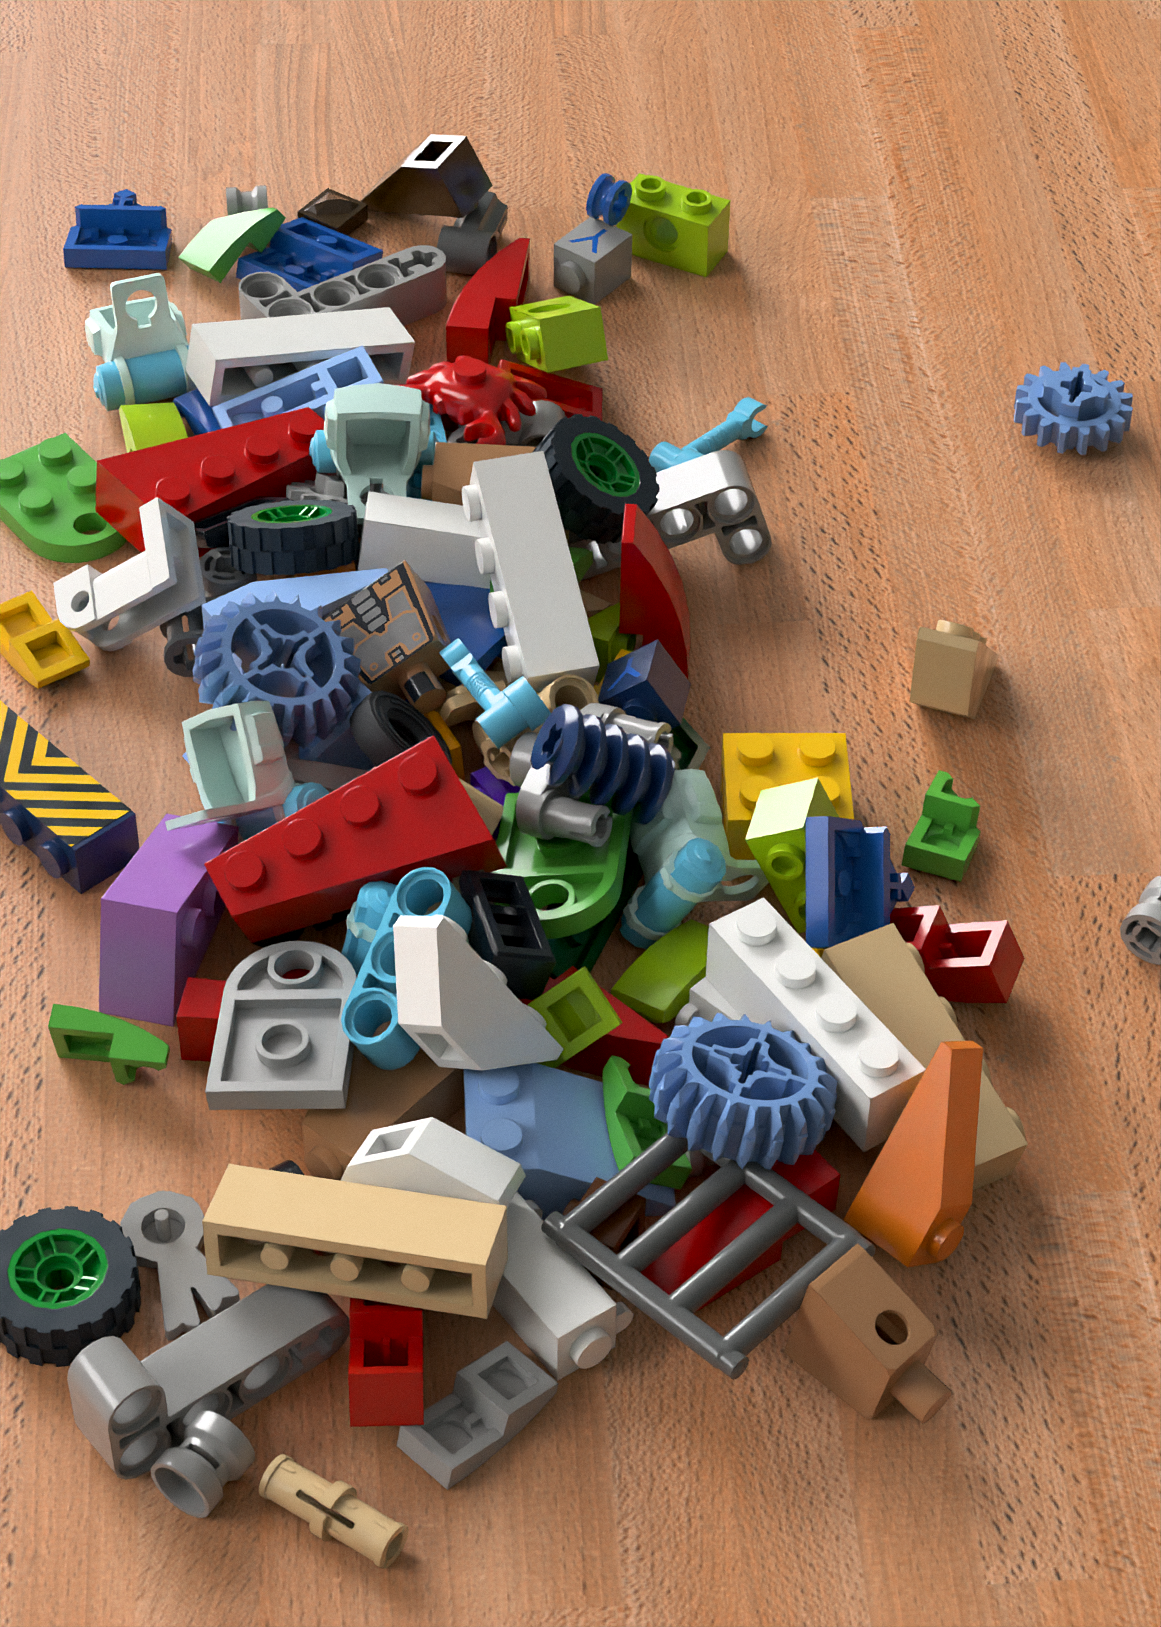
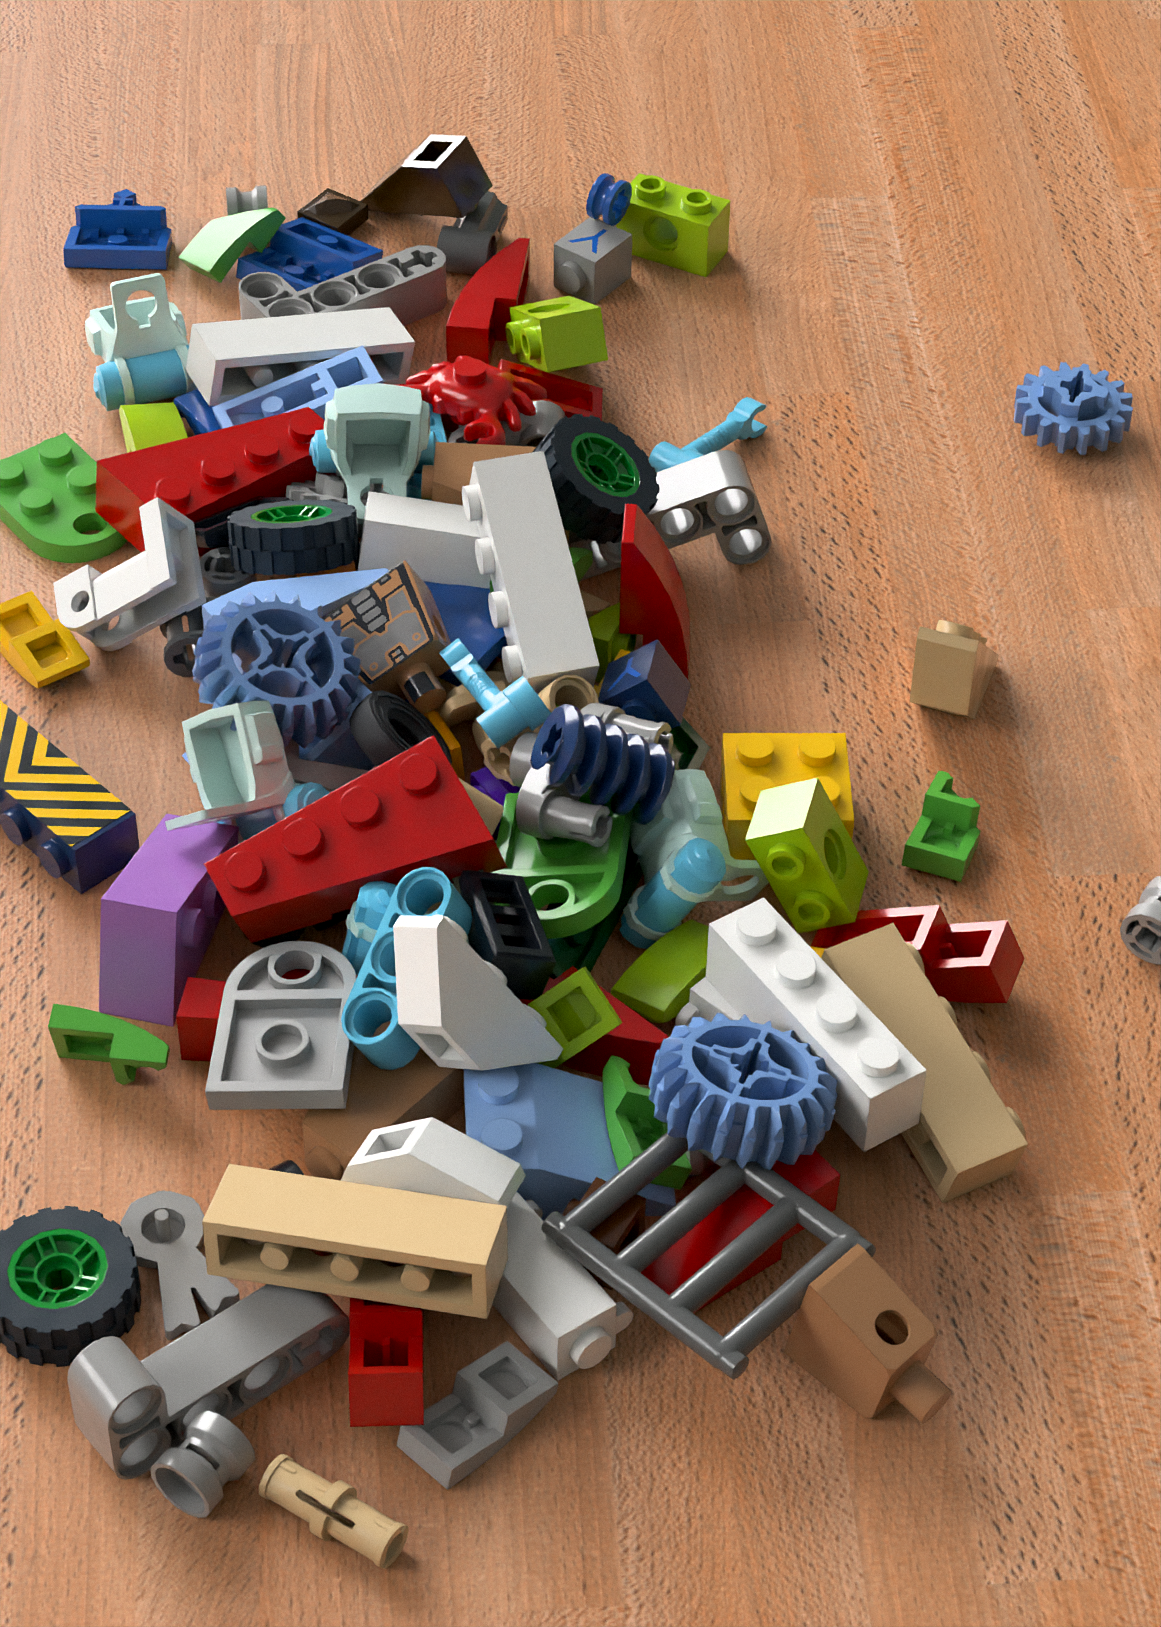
(849, 880): blue slope -> none
(926, 1167): orange slope -> none

